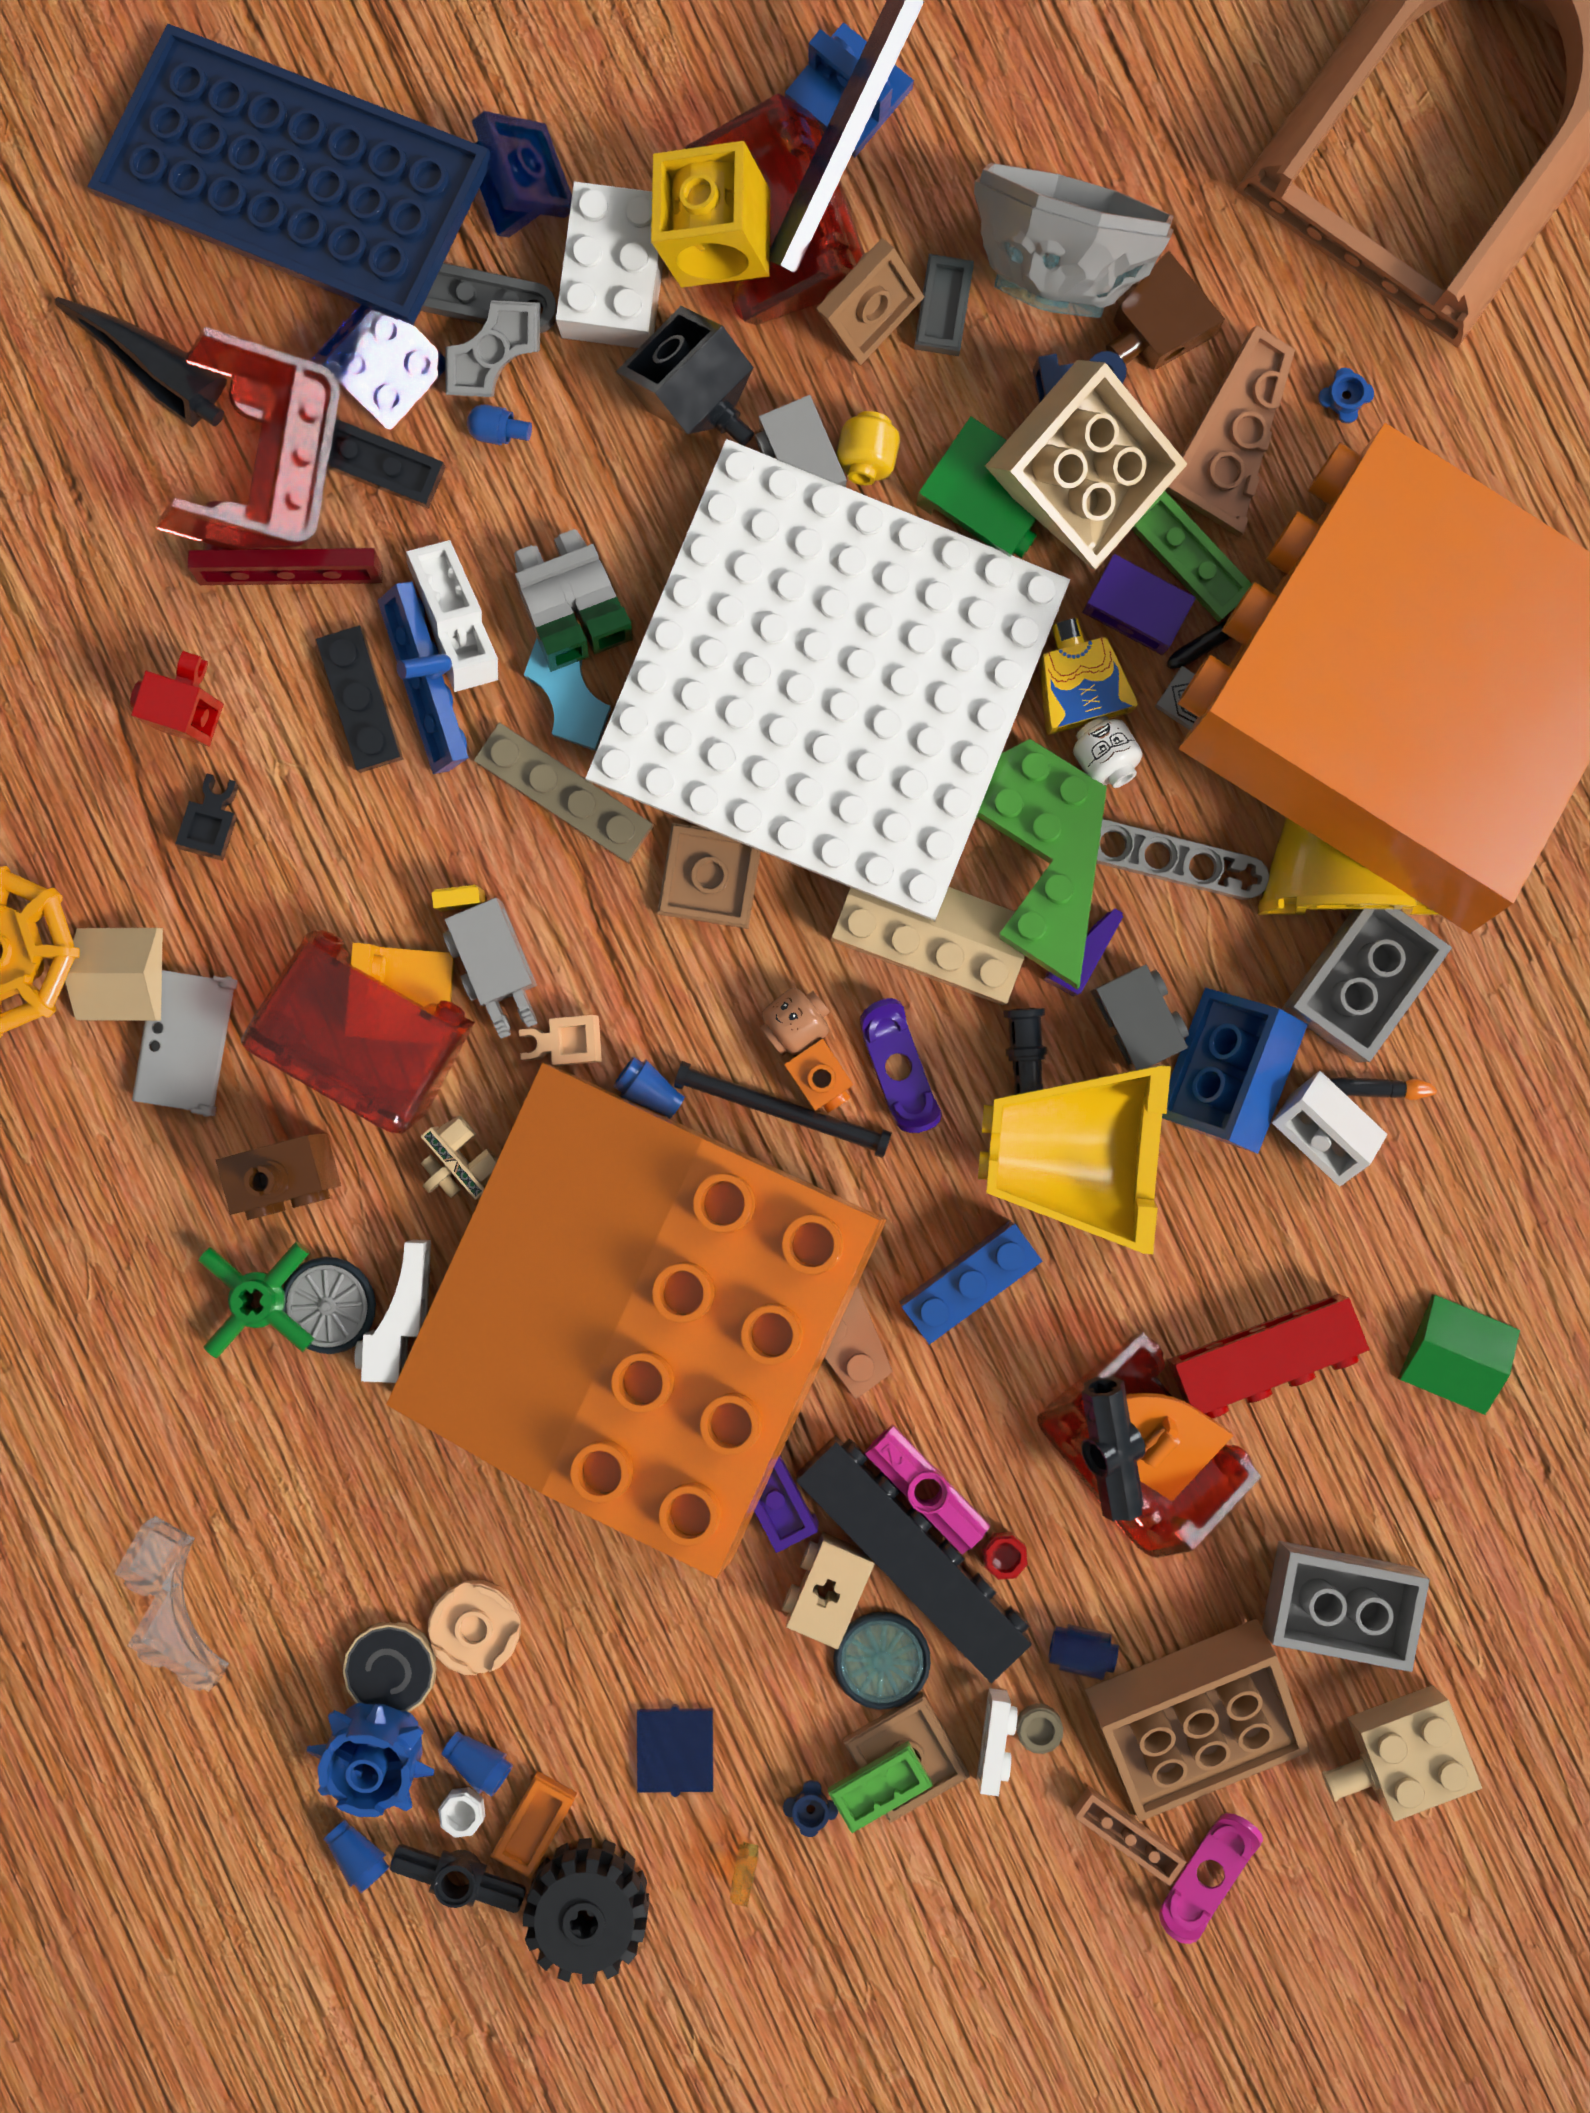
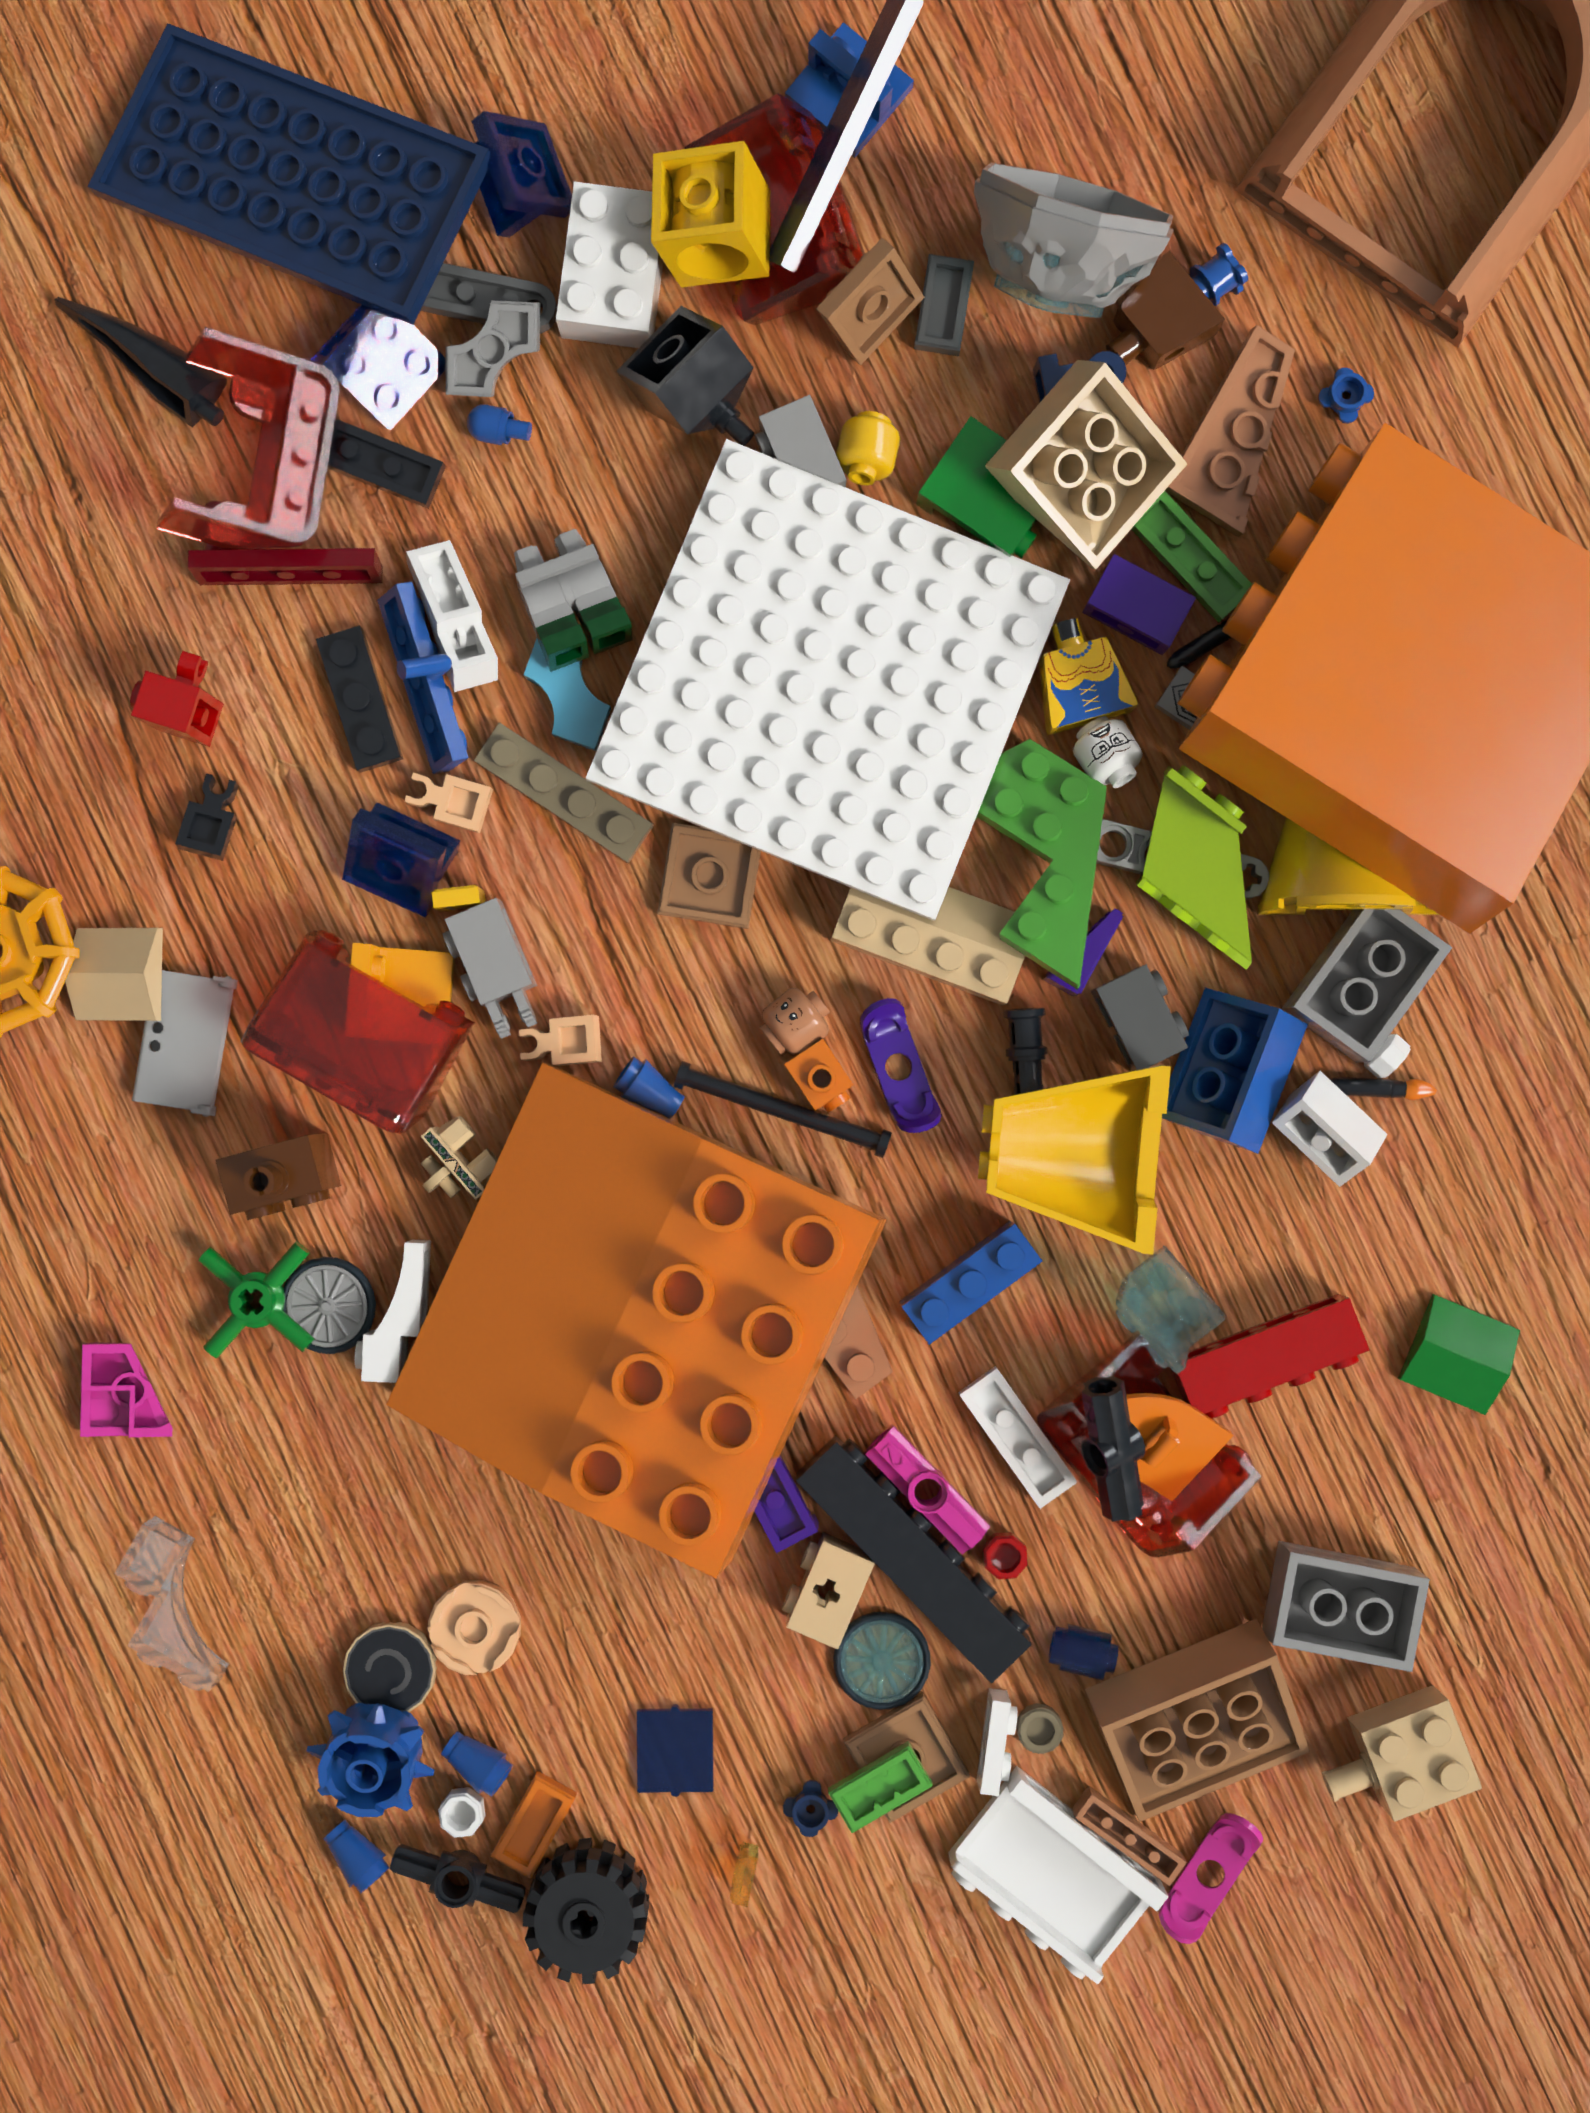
(118, 1394): none -> dark pink slope
(397, 857): none -> clear blue bracket
(457, 802): none -> light nougat plate
(1017, 1437): none -> white plate
(1053, 1875): none -> white panel
(1166, 1308): none -> clear light blue bracket
(1197, 863): none -> lime piece
(1220, 275): none -> blue brick
(1388, 1057): none -> white tile

